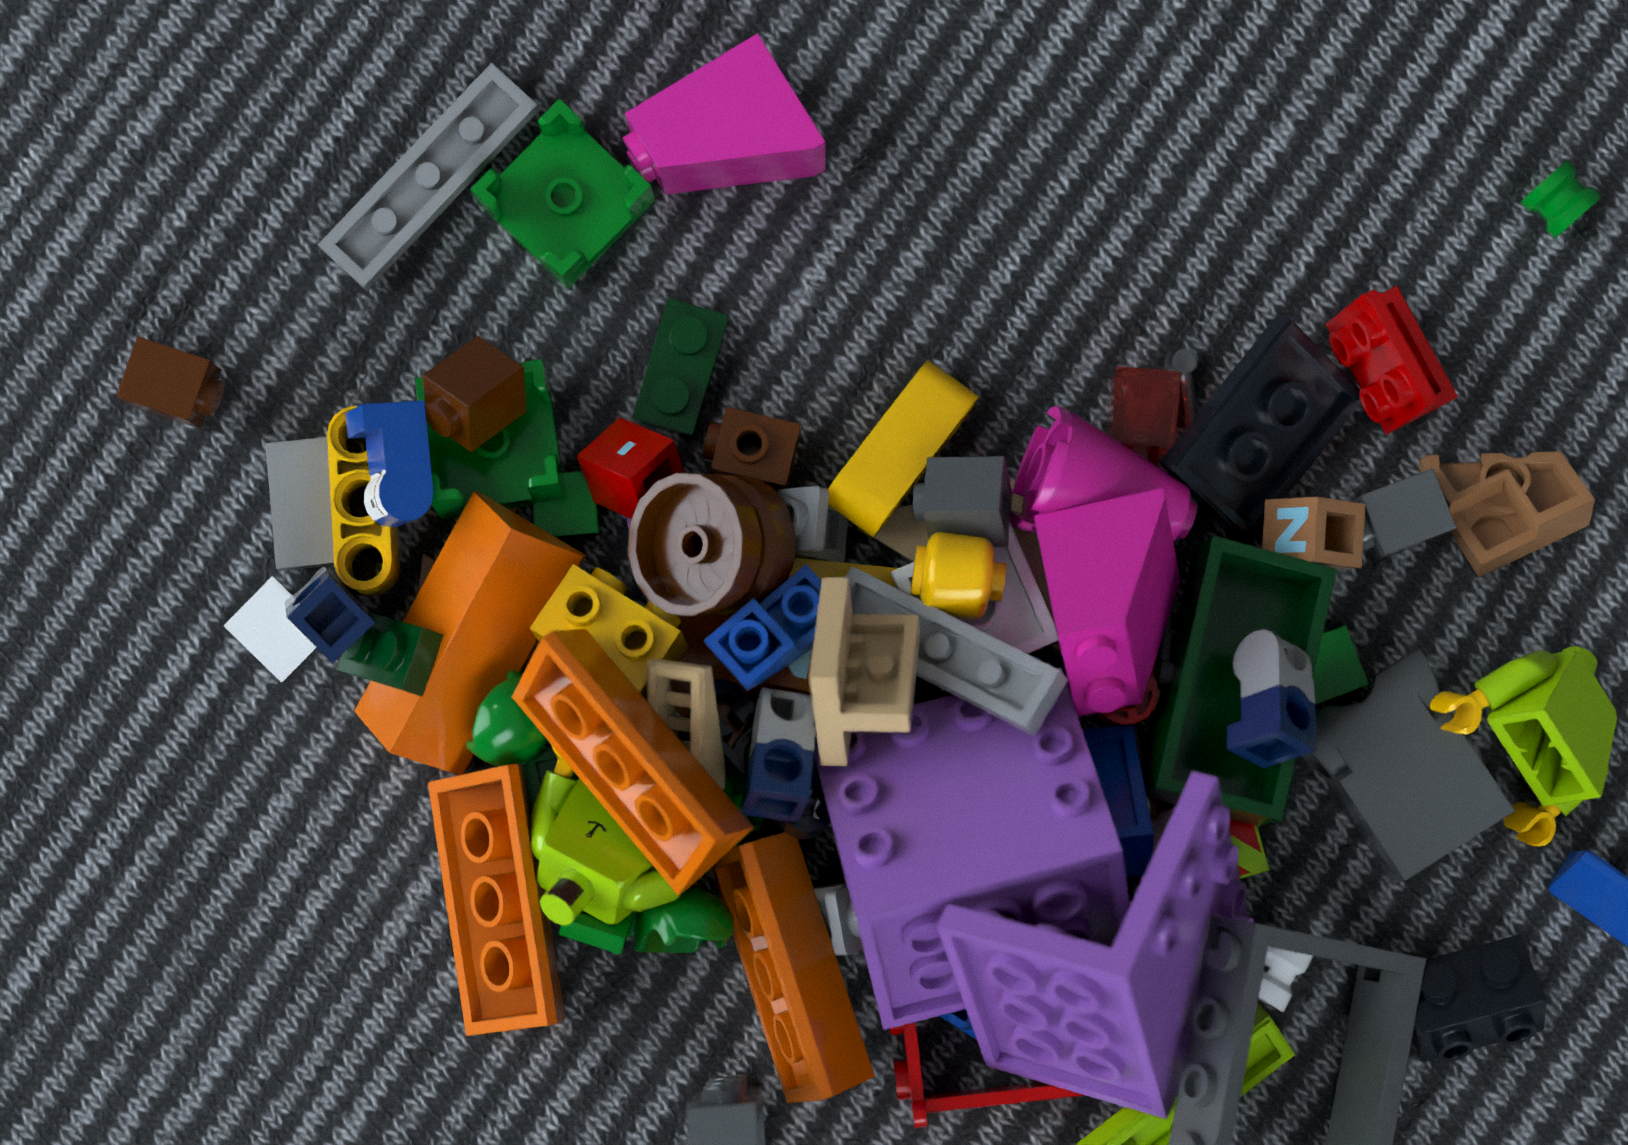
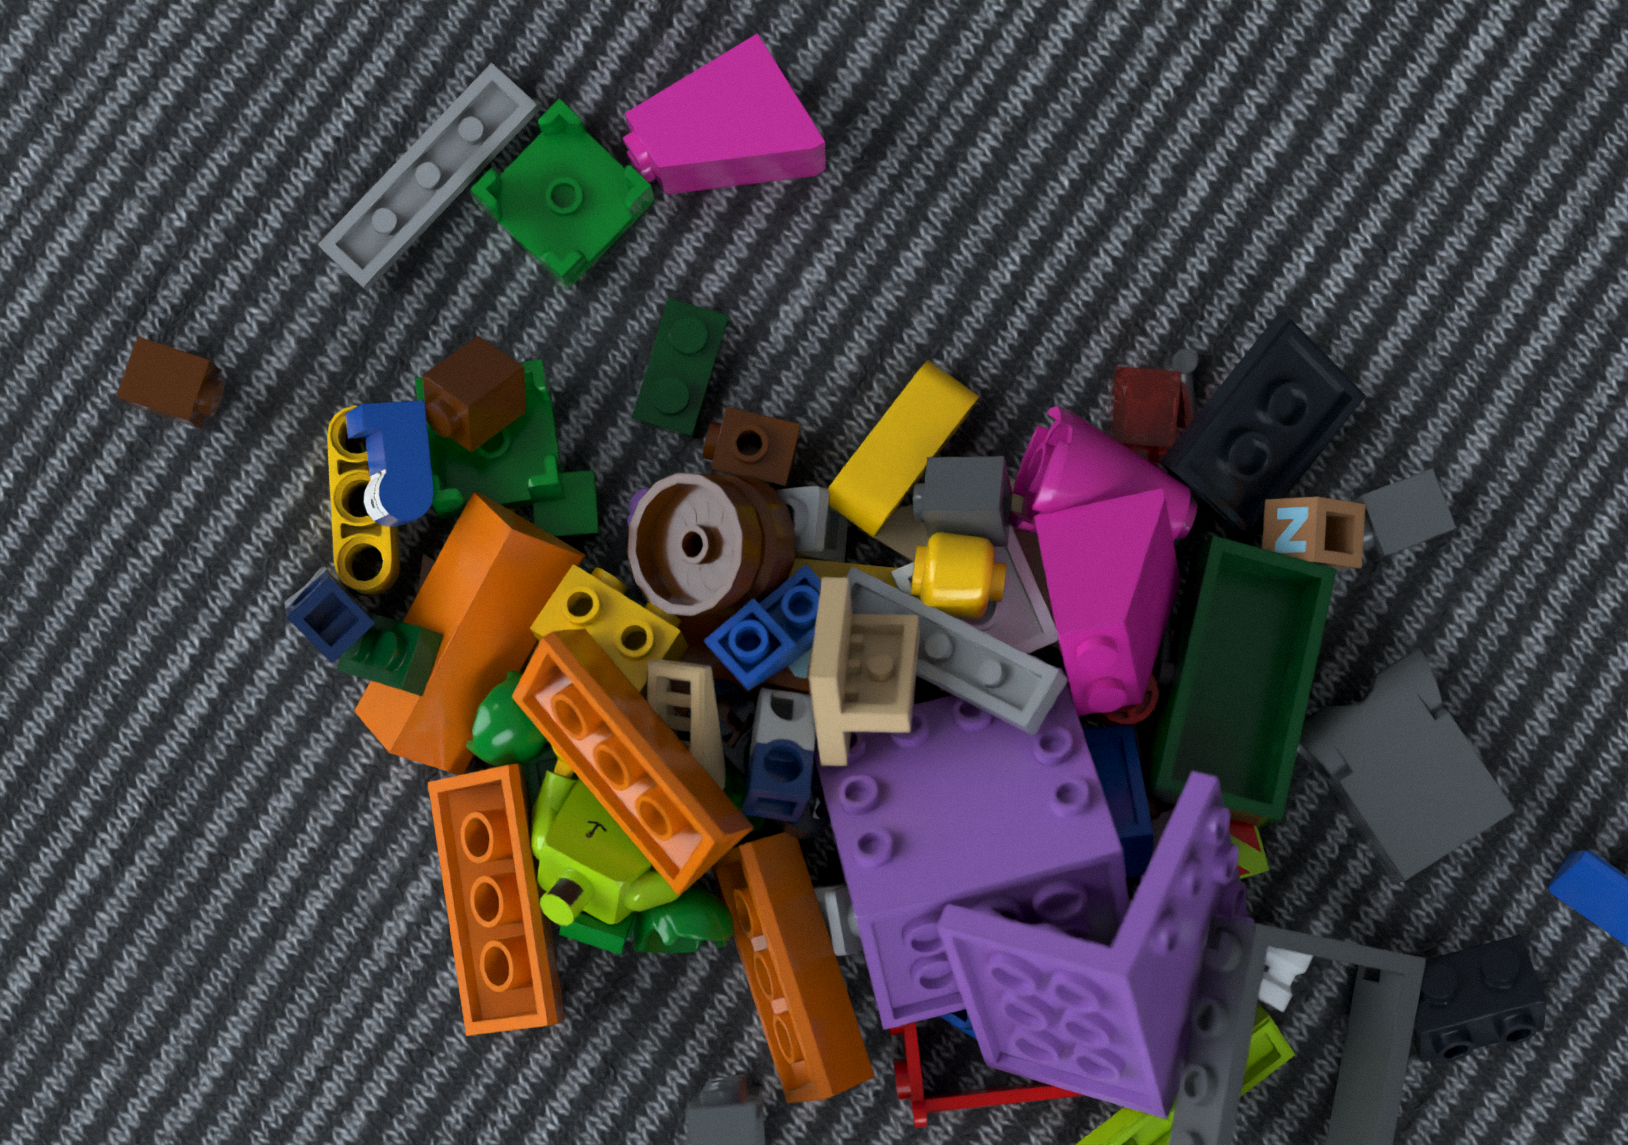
(267, 631): white sticker -> none
(300, 503): light grey tile -> none
(627, 464): red brick -> none
(1275, 701): leg -> none
(1337, 667): green tile -> none
(1389, 359): red bracket -> none
(1511, 504): medium nougat slope -> none
(1552, 726): lime torso -> none
(1561, 199): green wheel -> none

